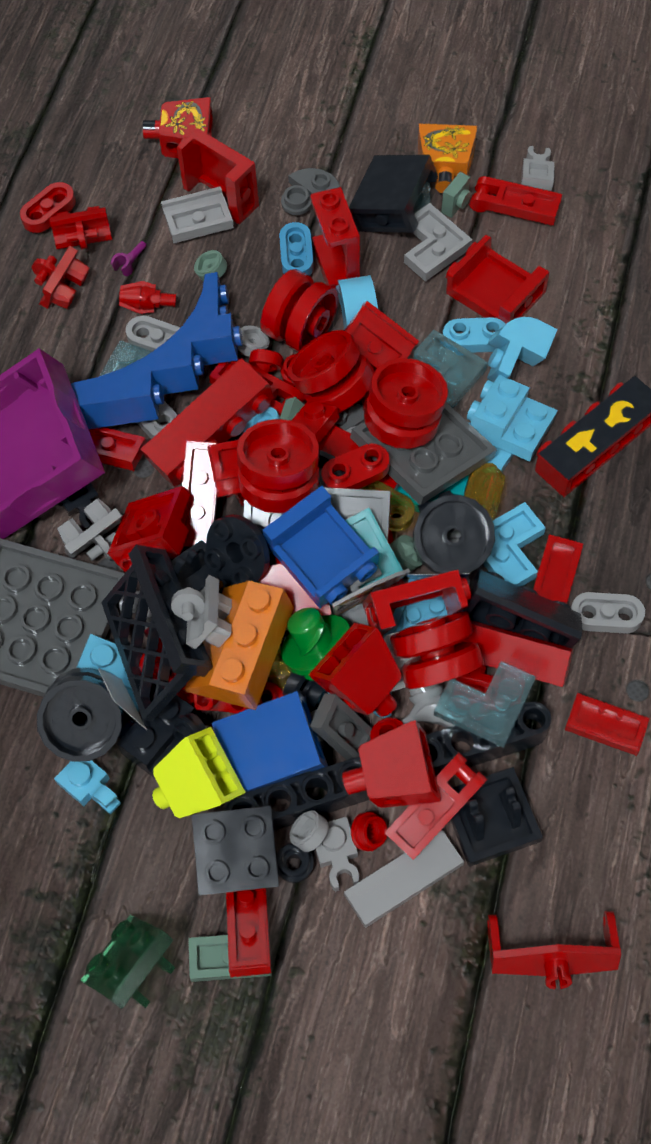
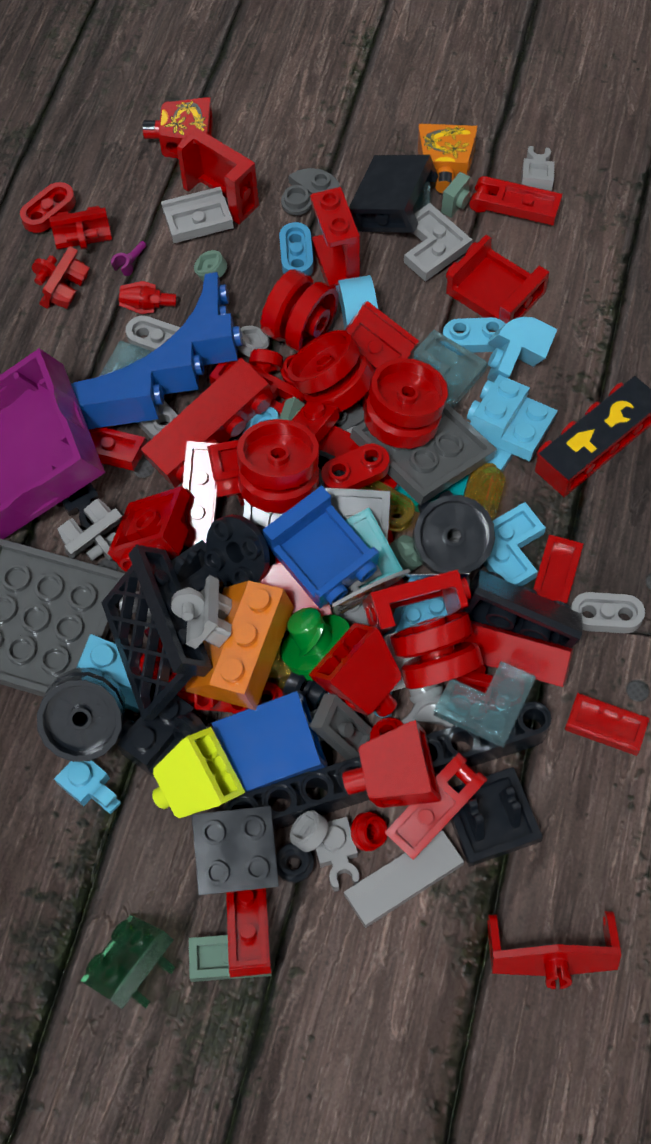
(120, 695): white sticker -> none

